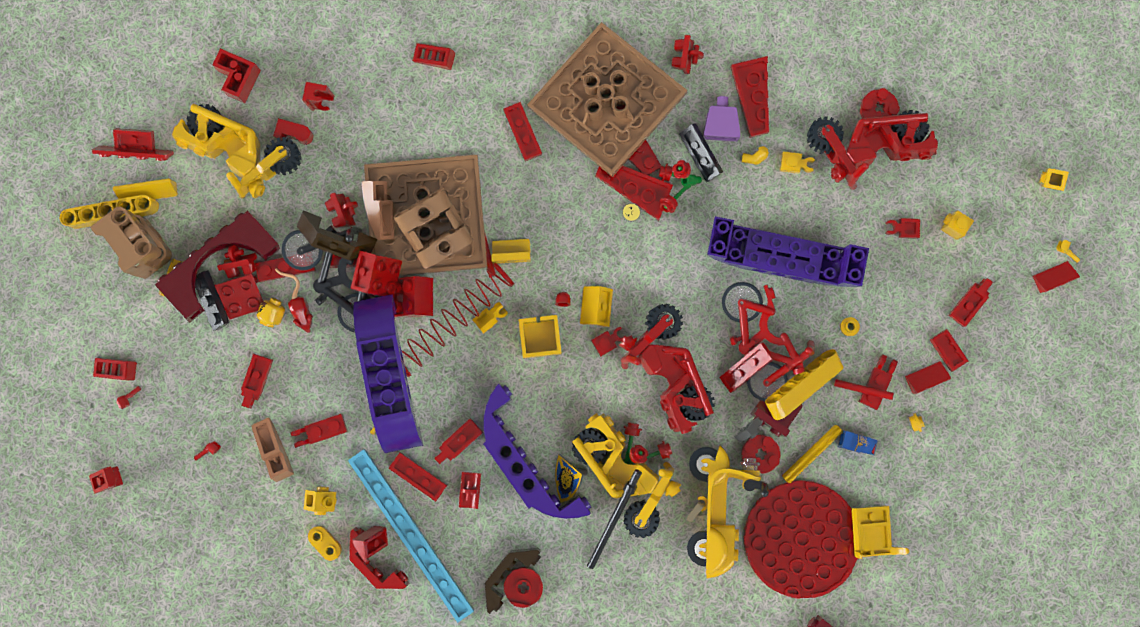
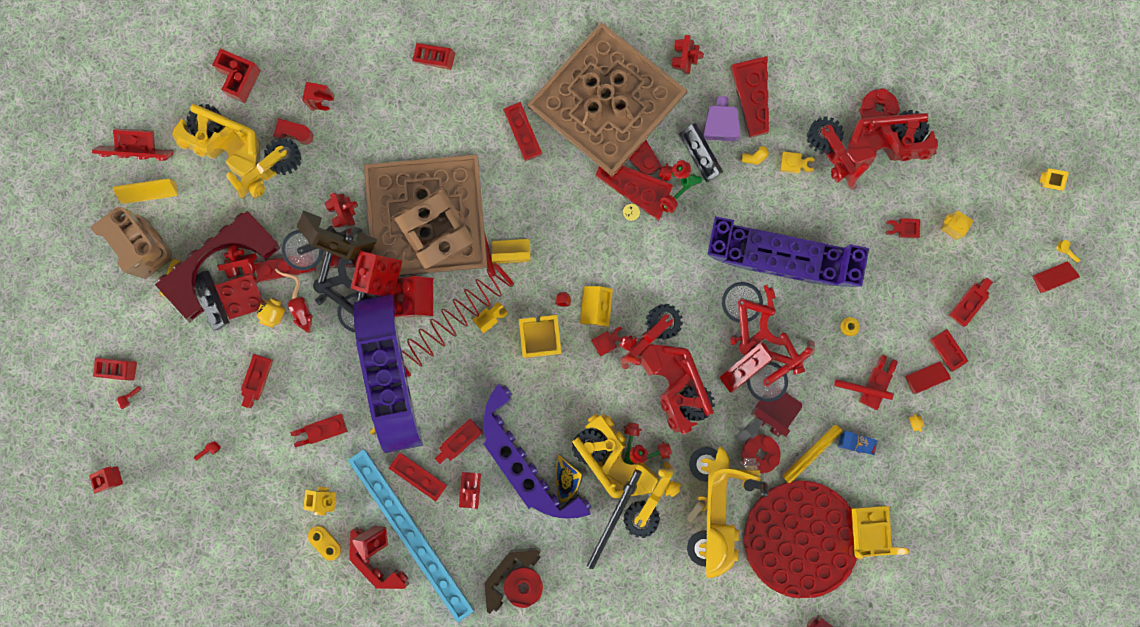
(99, 210): yellow beam -> none
(272, 450): nougat slope -> none
(378, 208): nougat slope -> none
(804, 385): yellow beam -> none

